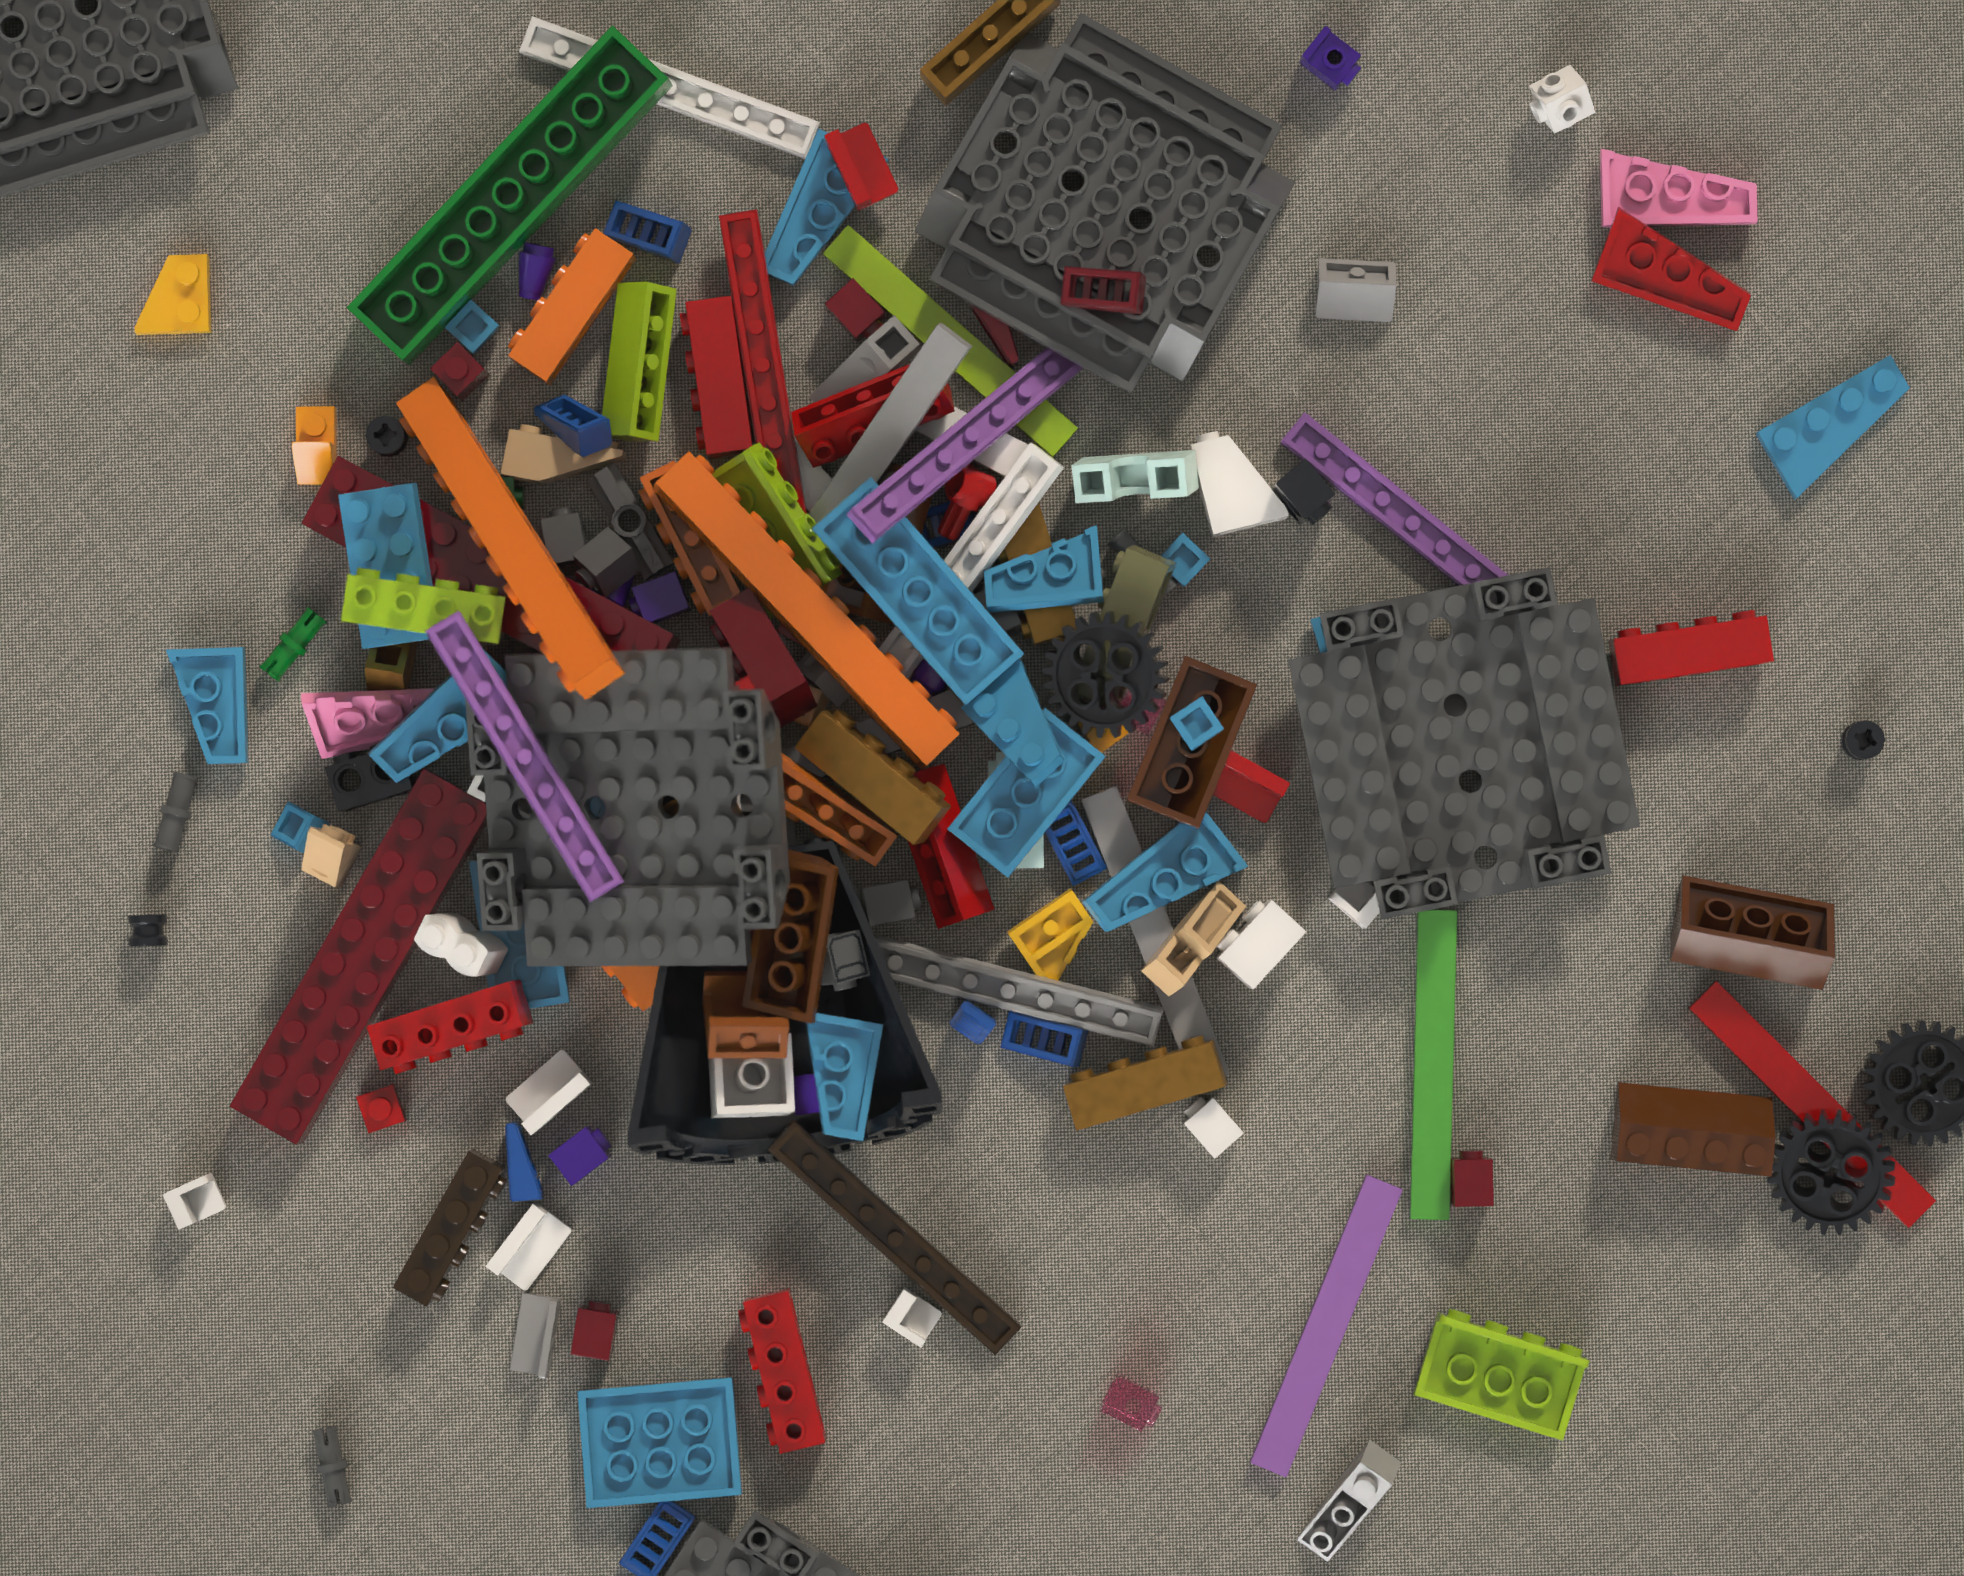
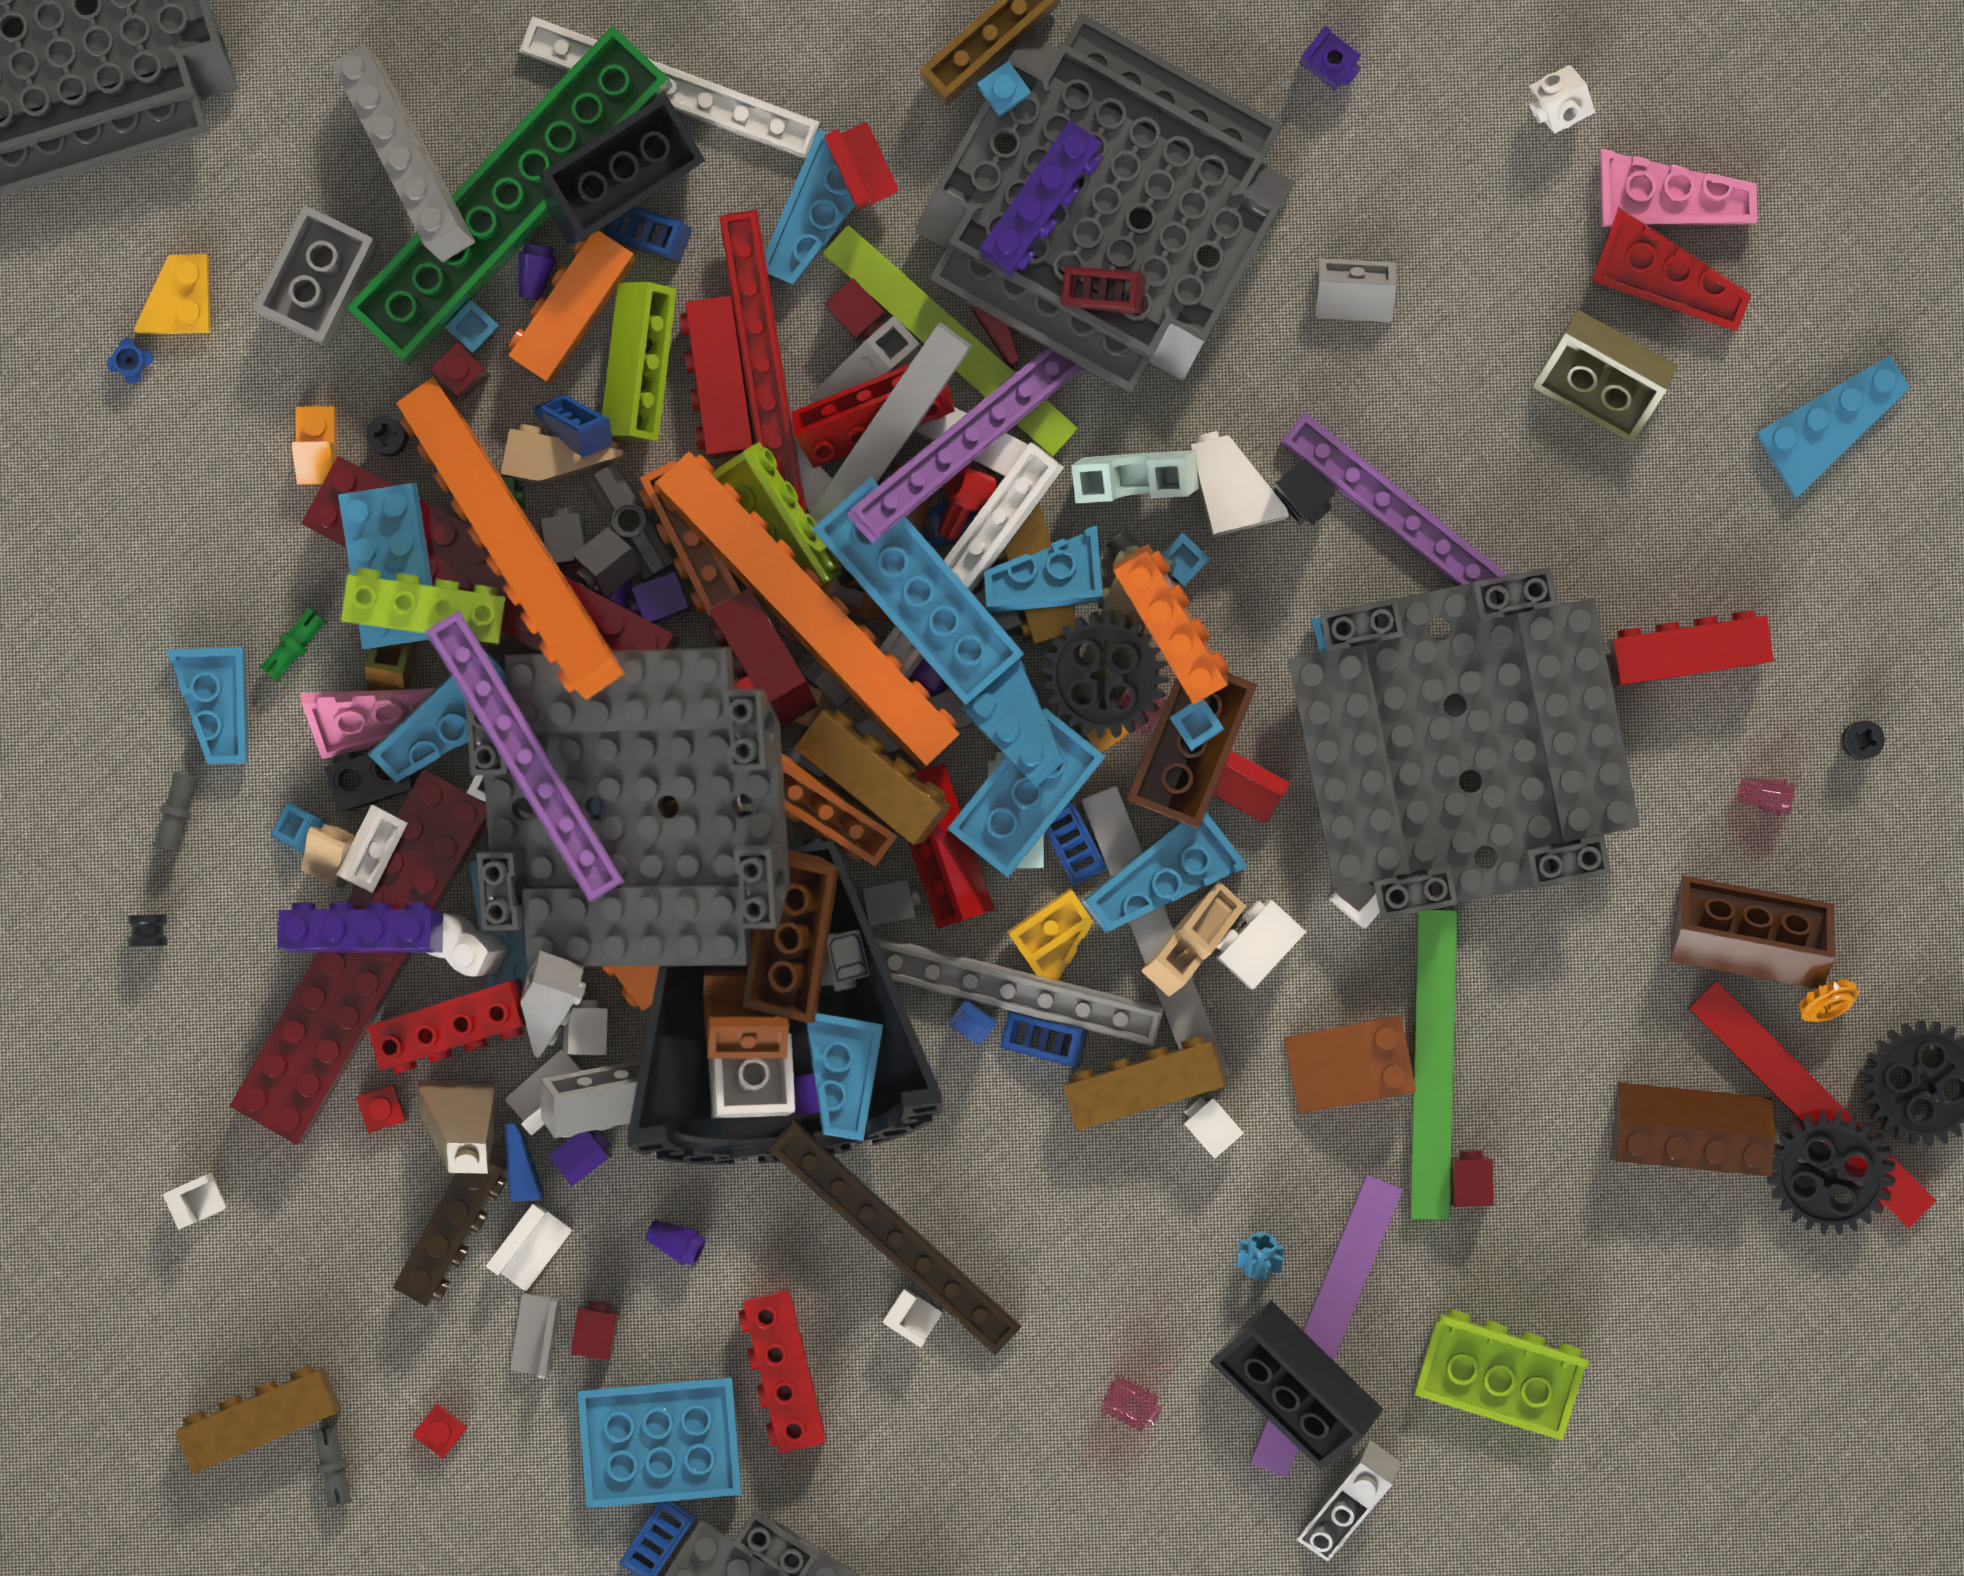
(118, 363): none -> blue plate
(258, 1419): none -> pearl gold brick
(316, 276): none -> light grey brick
(360, 930): none -> dark purple brick
(371, 848): none -> white panel
(403, 153): none -> light grey brick
(440, 1430): none -> red plate
(460, 1122): none -> dark tan slope
(549, 997): none -> light grey slope
(586, 1030): none -> white brick
(589, 1099): none -> light grey brick
(618, 170): none -> black slope
(677, 1242): none -> dark purple cone
(1004, 89): none -> dark azure plate
(1041, 197): none -> dark purple brick
(1171, 624): none -> orange brick
(1260, 1256): none -> dark azure gear
(1296, 1385): none -> black slope
(1350, 1064): none -> dark orange slope
(1605, 376): none -> olive slope
(1767, 794): none -> clear pink cone
(1828, 1001): none -> light orange gear

